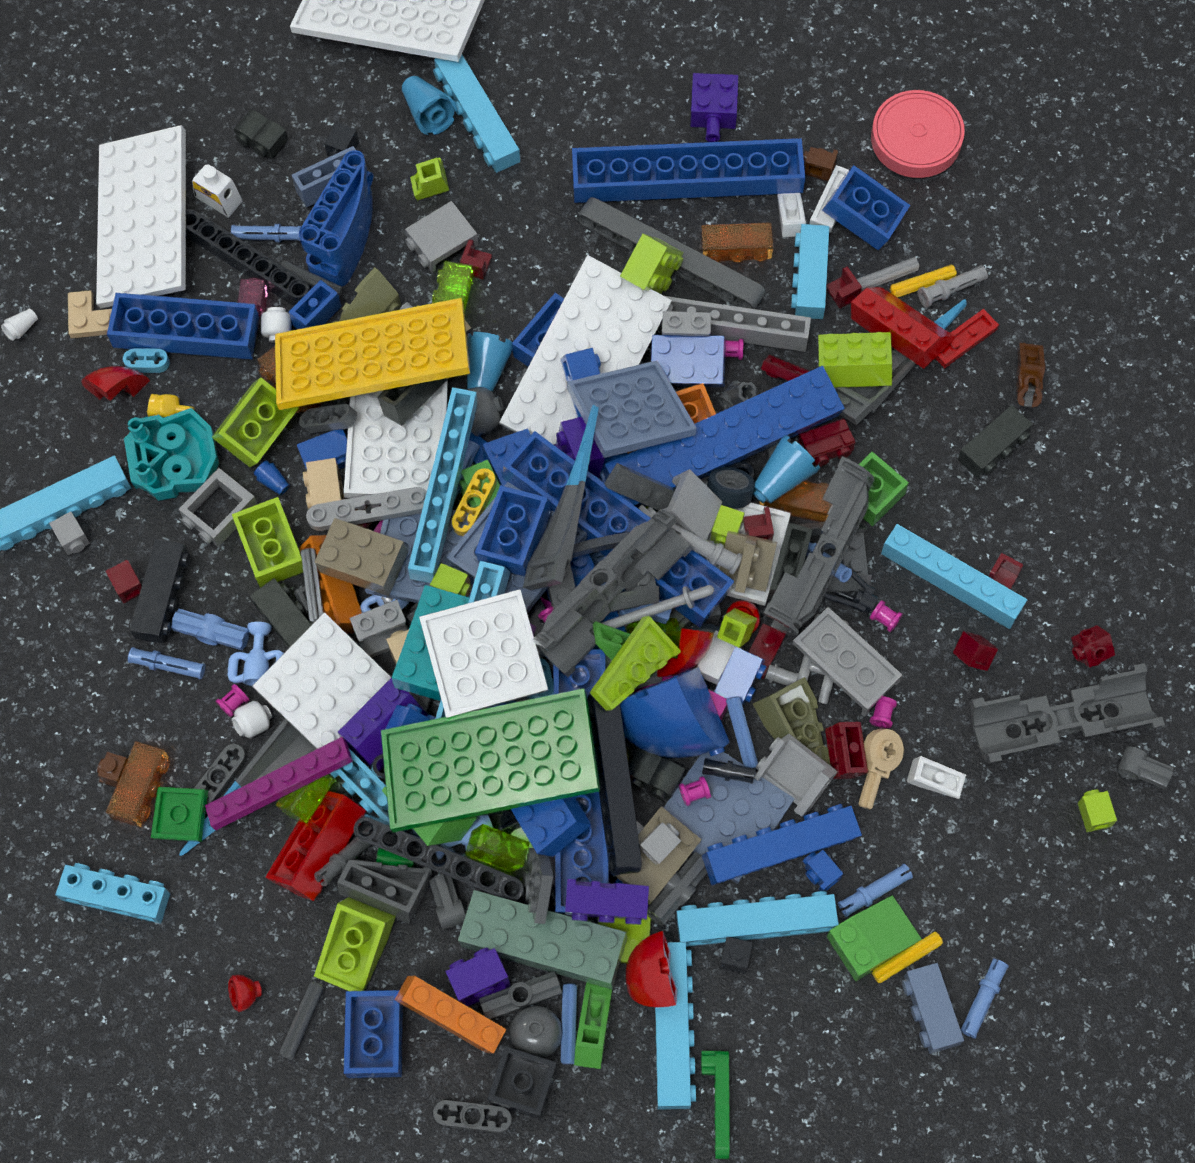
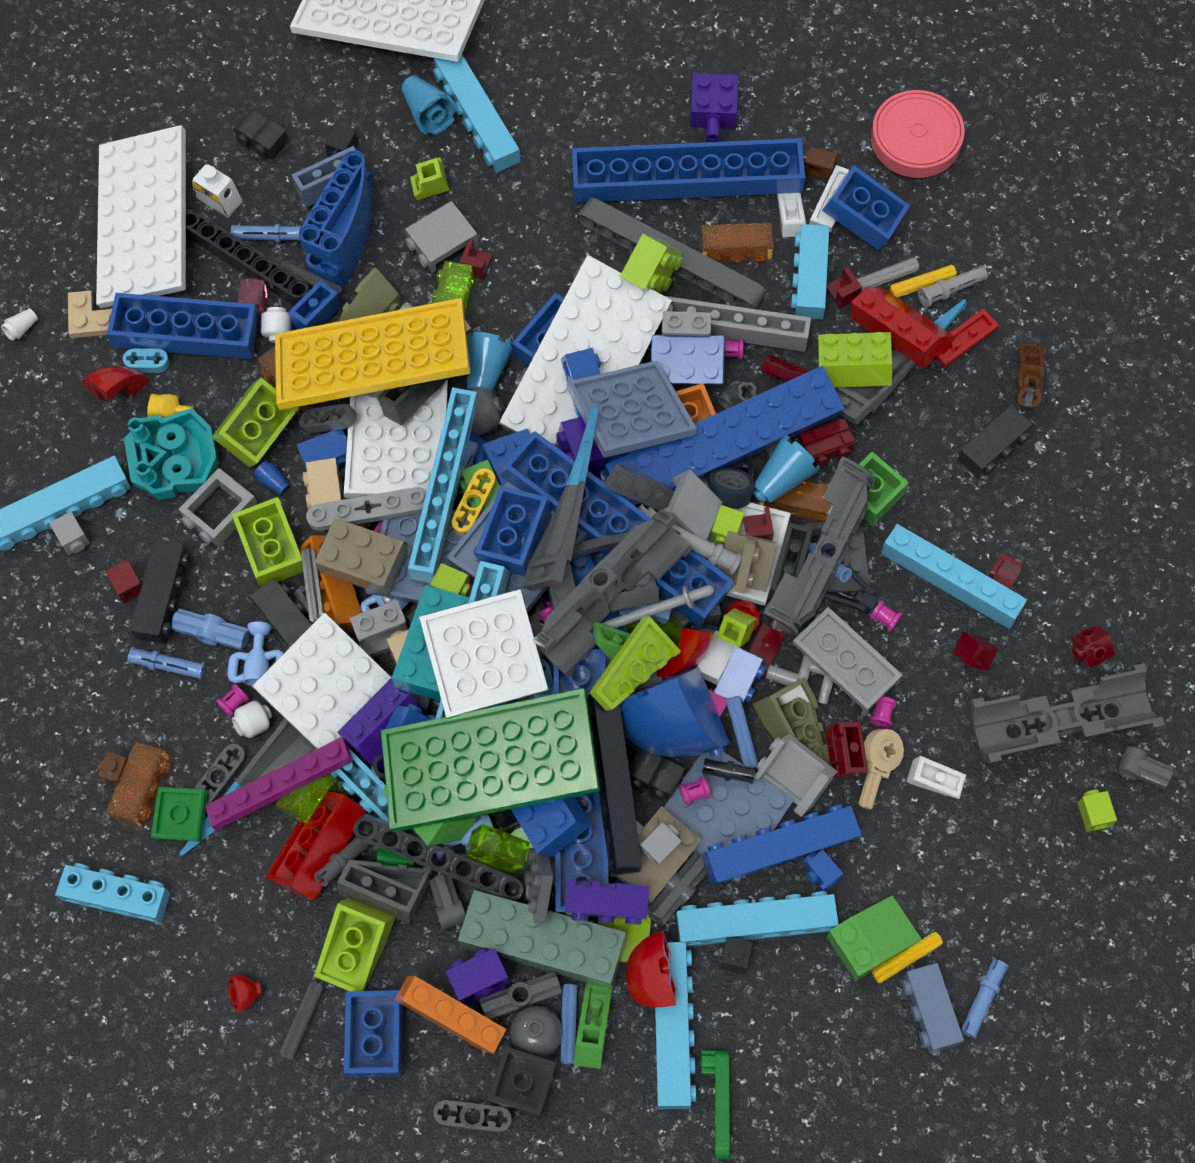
(866, 895): medium blue pin -> none

